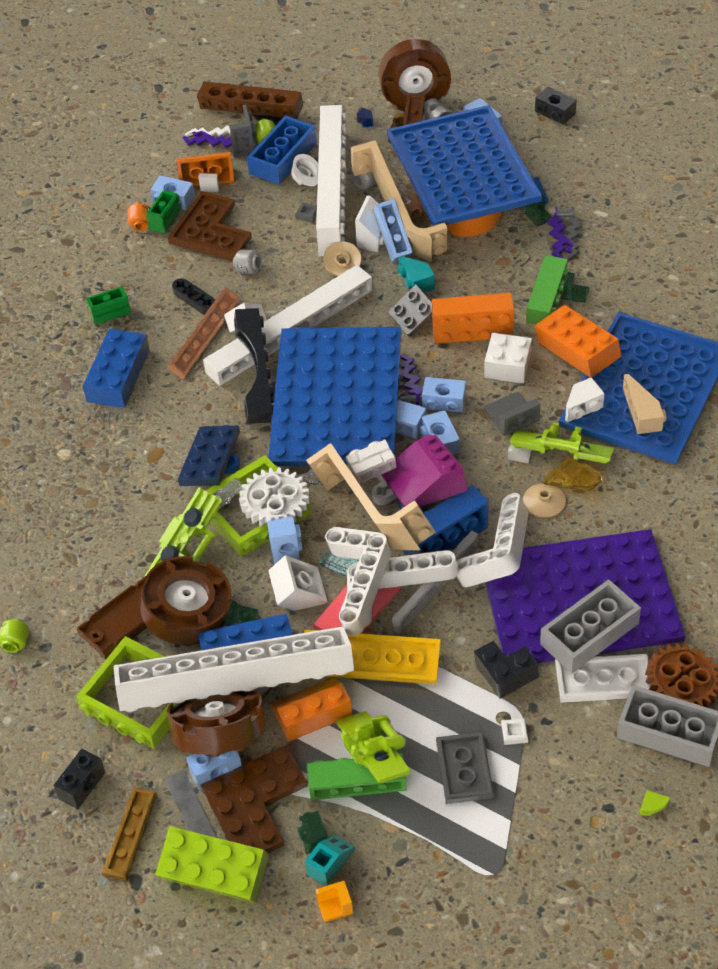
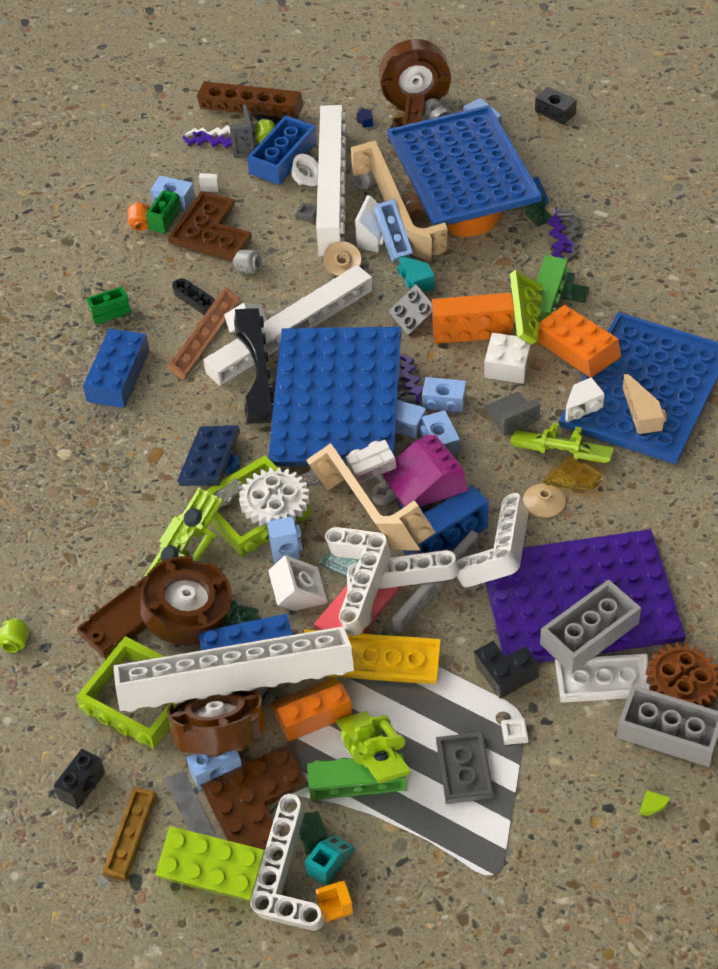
(220, 164): orange slope -> none
(280, 869): none -> white beam
(519, 454): white slope -> none
(526, 303): none -> lime wing

